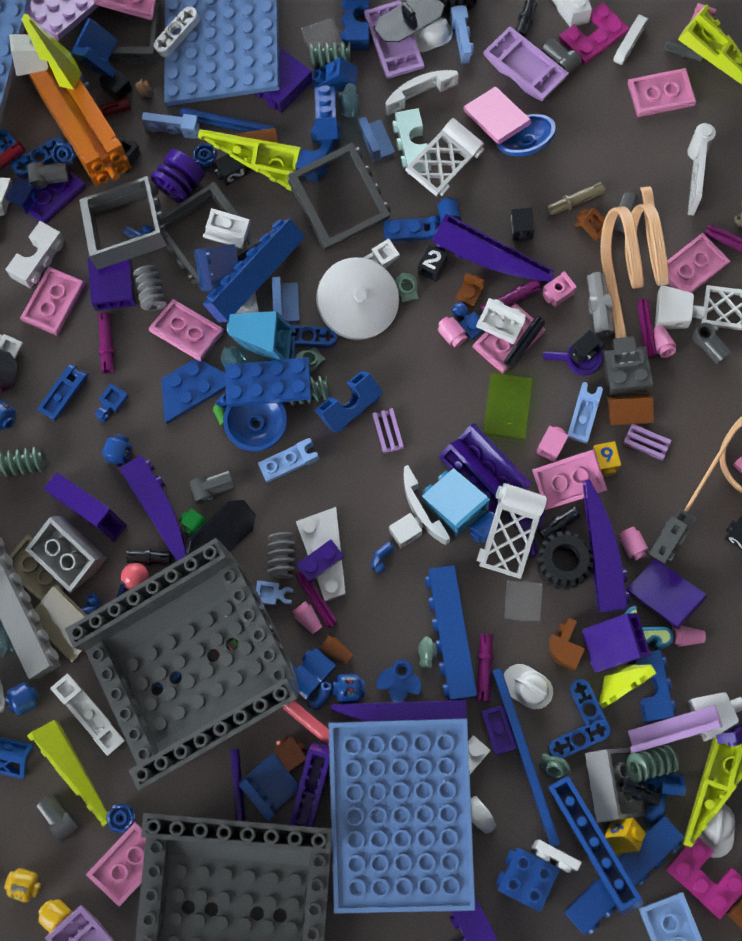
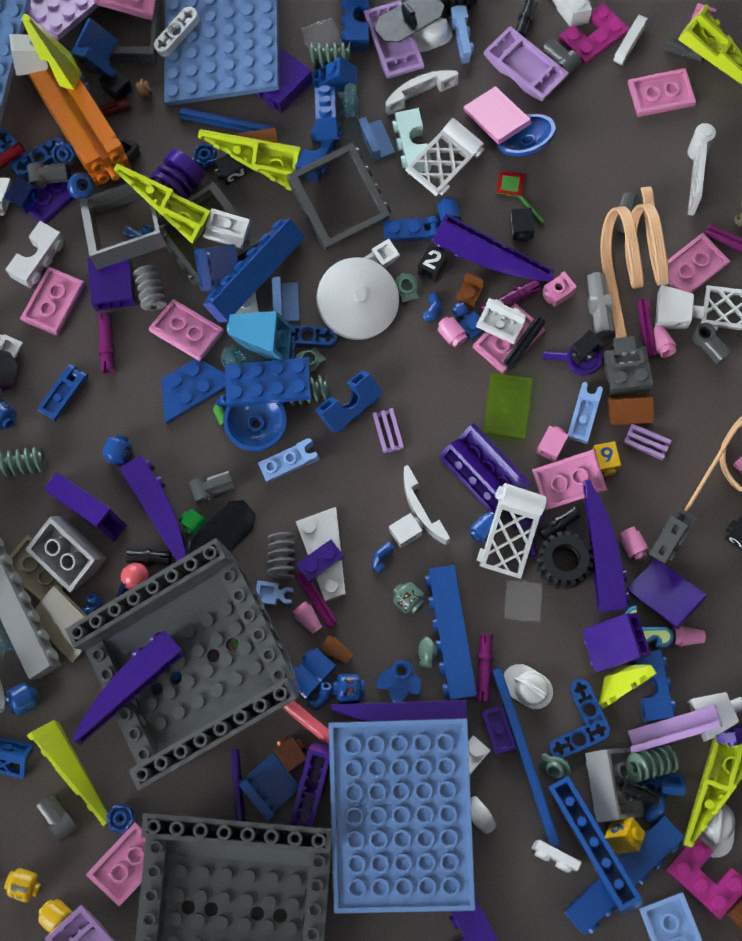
(83, 179): none -> blue head
(88, 714): white slope -> none
(111, 399): blue plate -> none
(129, 682): none -> dark purple slope
(172, 124): light blue plate -> none
(181, 213): none -> neon yellow wedge
(408, 598): none -> sand green head
(434, 310): none -> blue arm
(455, 501): slope -> none
(511, 185): none -> piece
(527, 878): blue brick -> none
(561, 650): dark orange brick -> none
(576, 198): dark tan axle -> none
(591, 221): dark orange bracket -> none

